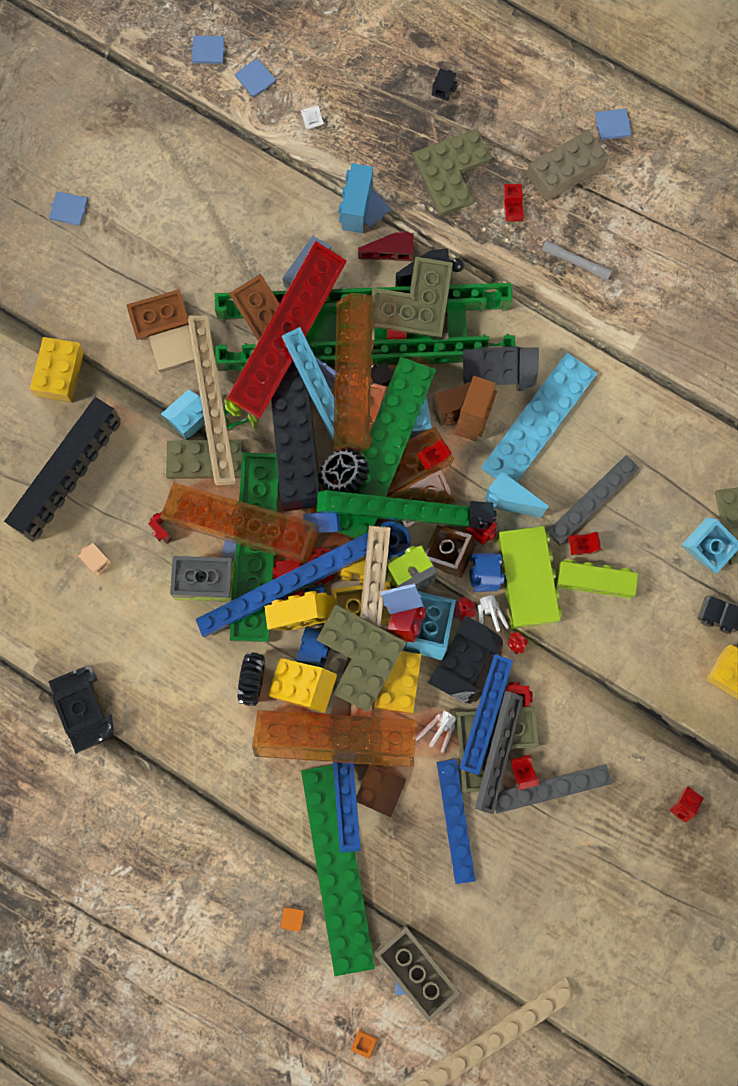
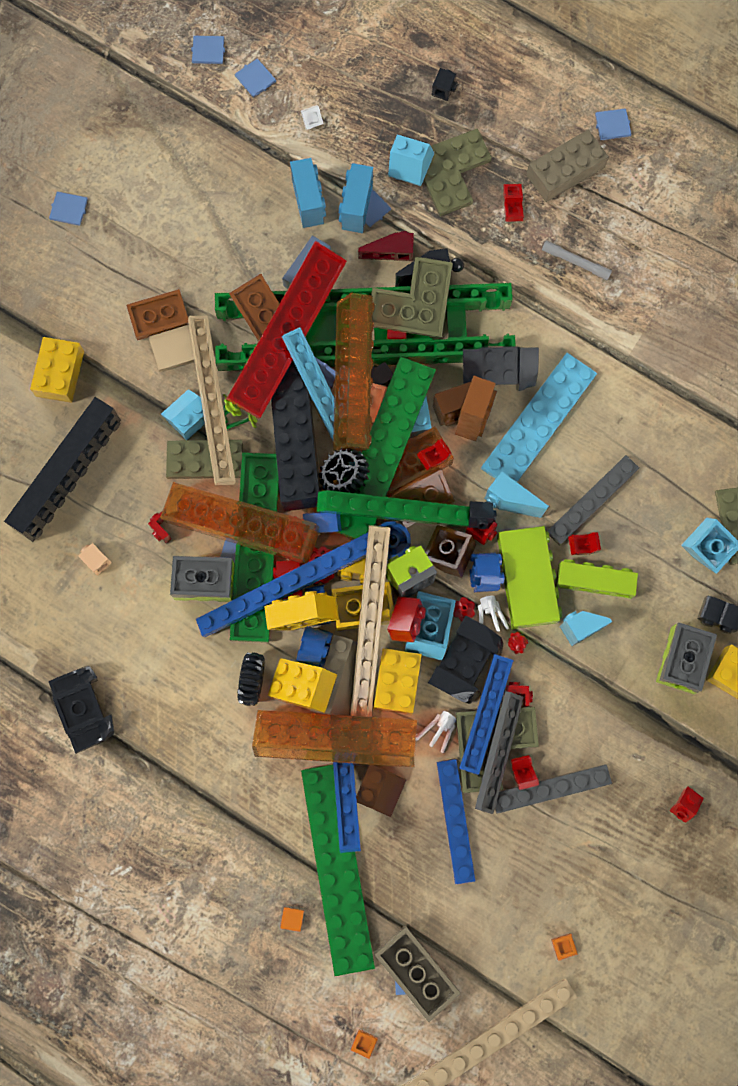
(308, 192): none -> dark azure brick
(371, 654): olive plate -> none
(402, 598): medium blue piece -> none
(409, 160): none -> medium azure slope
(564, 946): none -> orange tile
(582, 625): none -> medium azure slope
(686, 658): none -> dark grey piece

